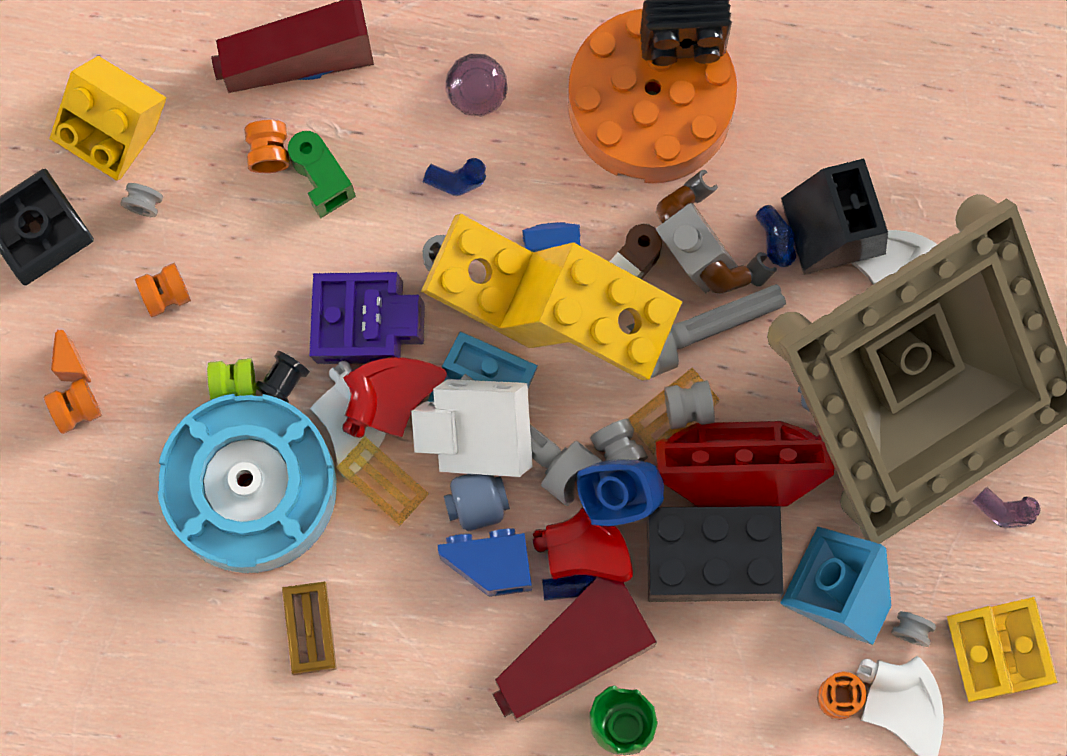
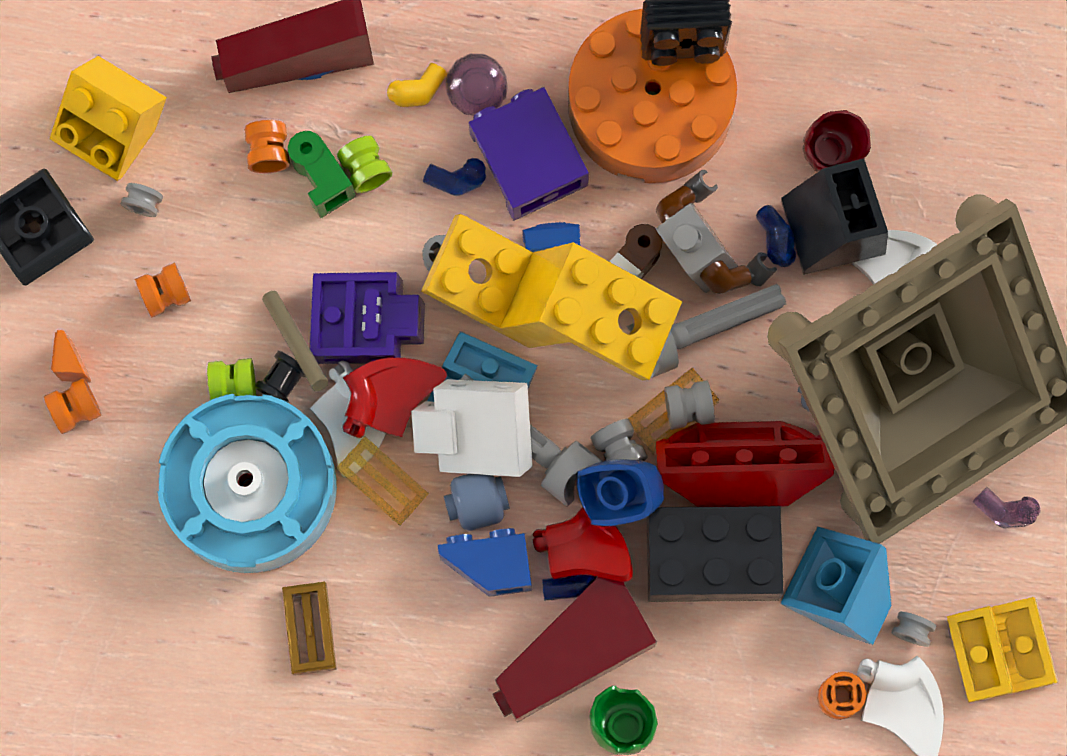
(295, 341): none -> dark tan bar
(364, 163): none -> lime wheel
(417, 92): none -> yellow arm
(529, 152): none -> dark purple panel
(836, 139): none -> dark red hair

